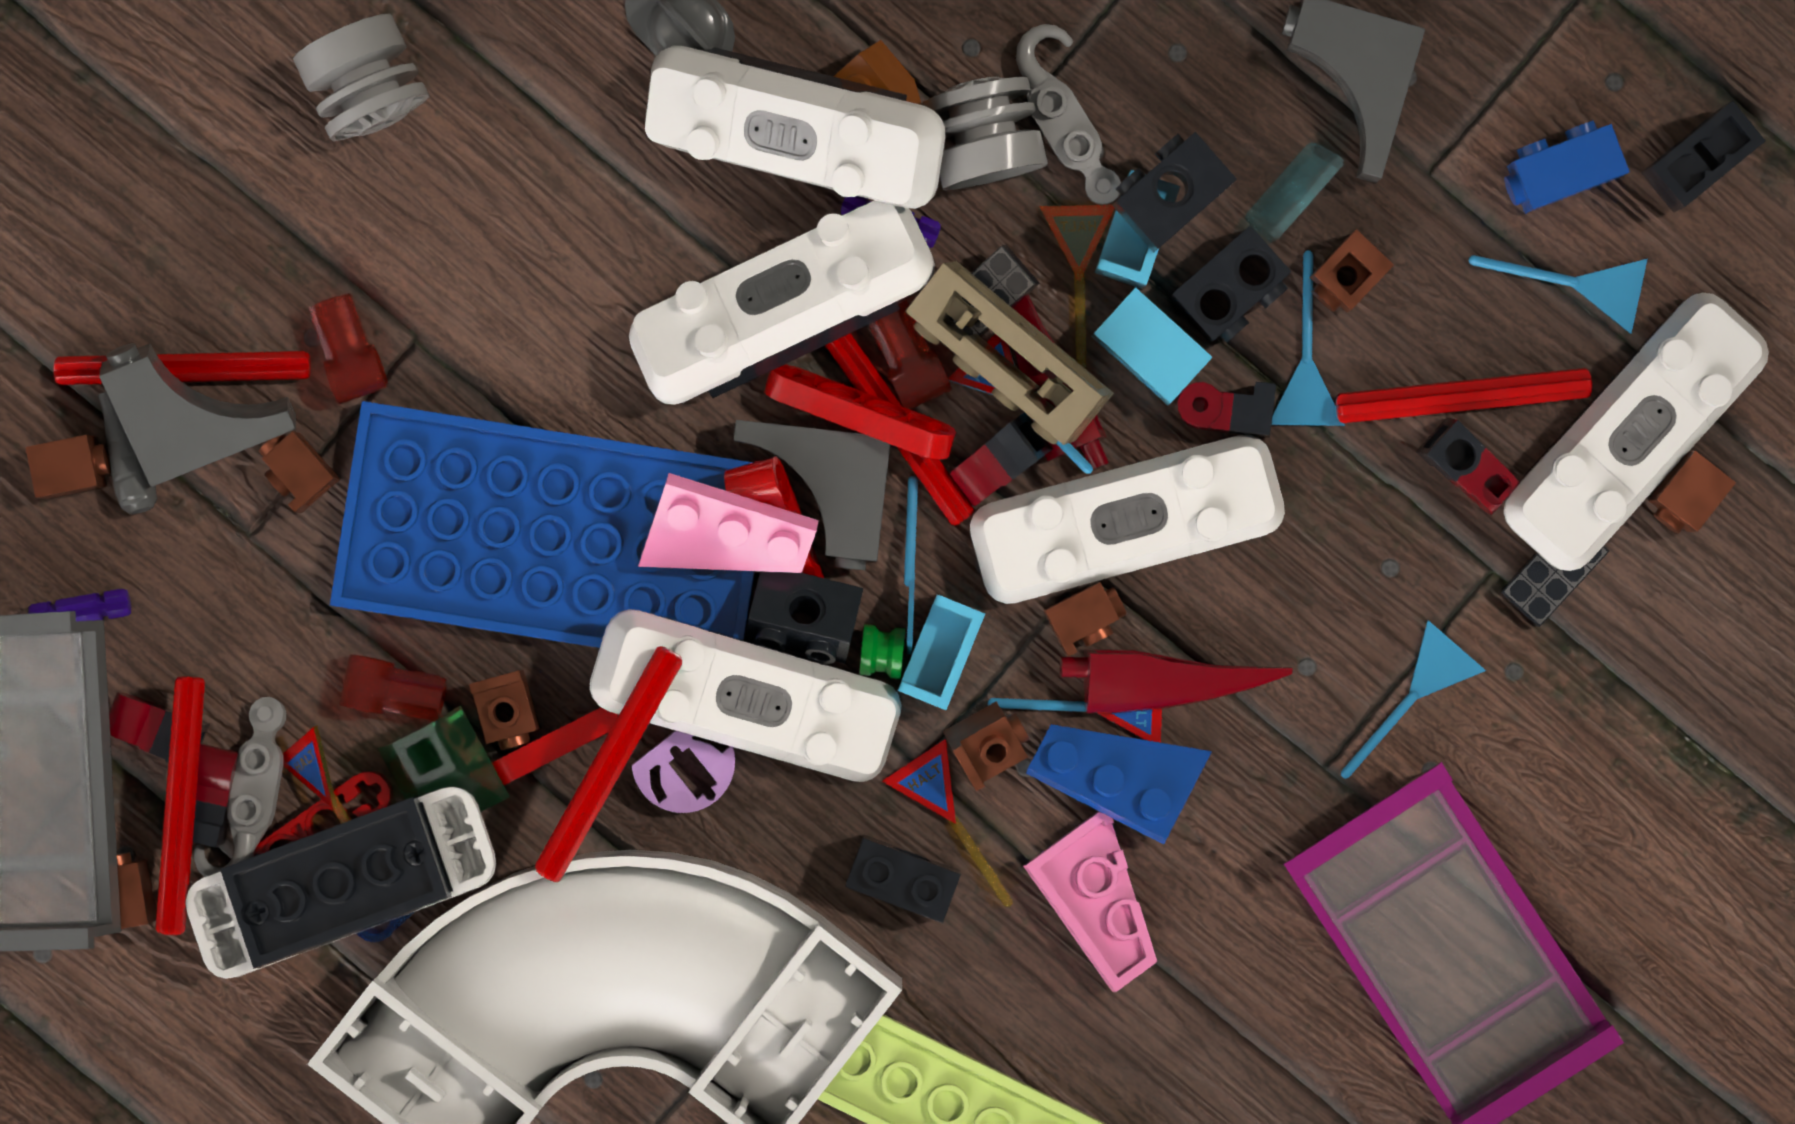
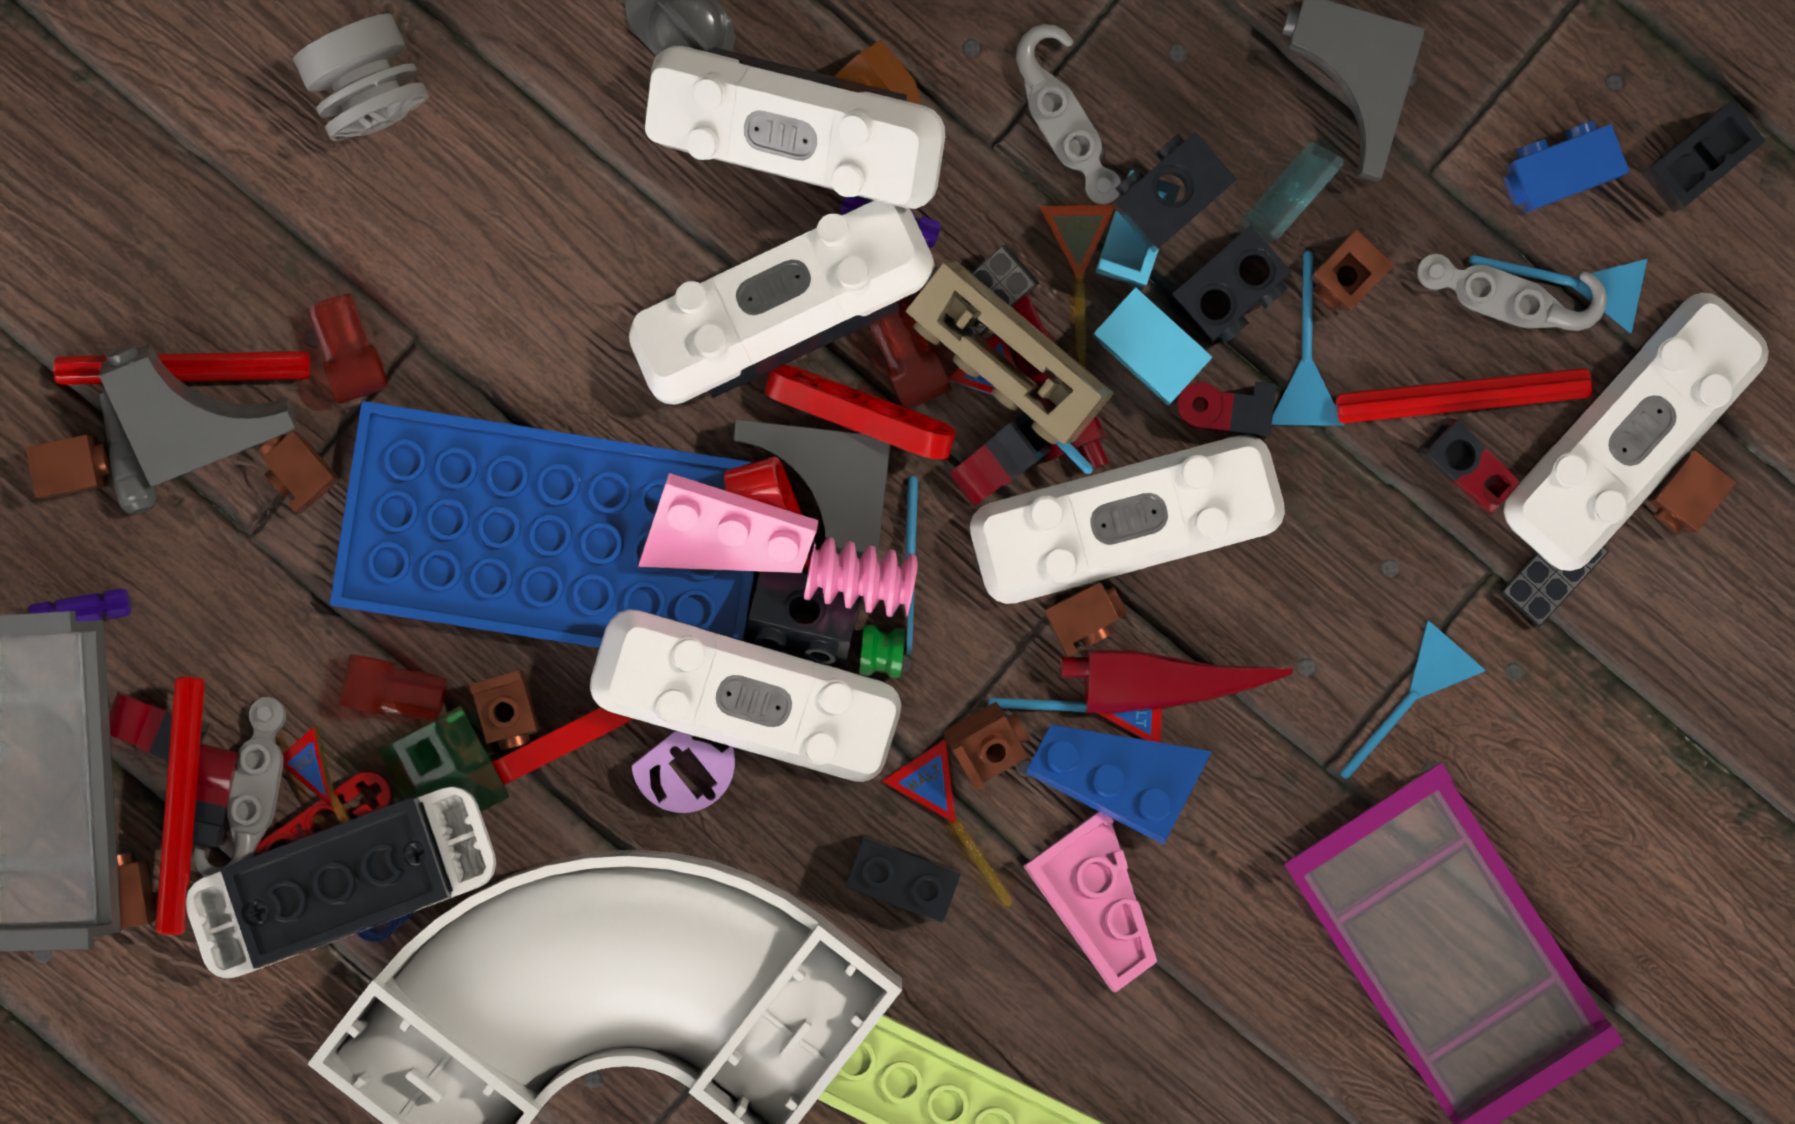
(608, 764): red axle -> none
(861, 576): none -> bright pink piece
(929, 471): red axle -> none
(941, 652): medium azure panel -> none
(986, 133): light grey wheel -> none
(1510, 296): none -> light grey piece

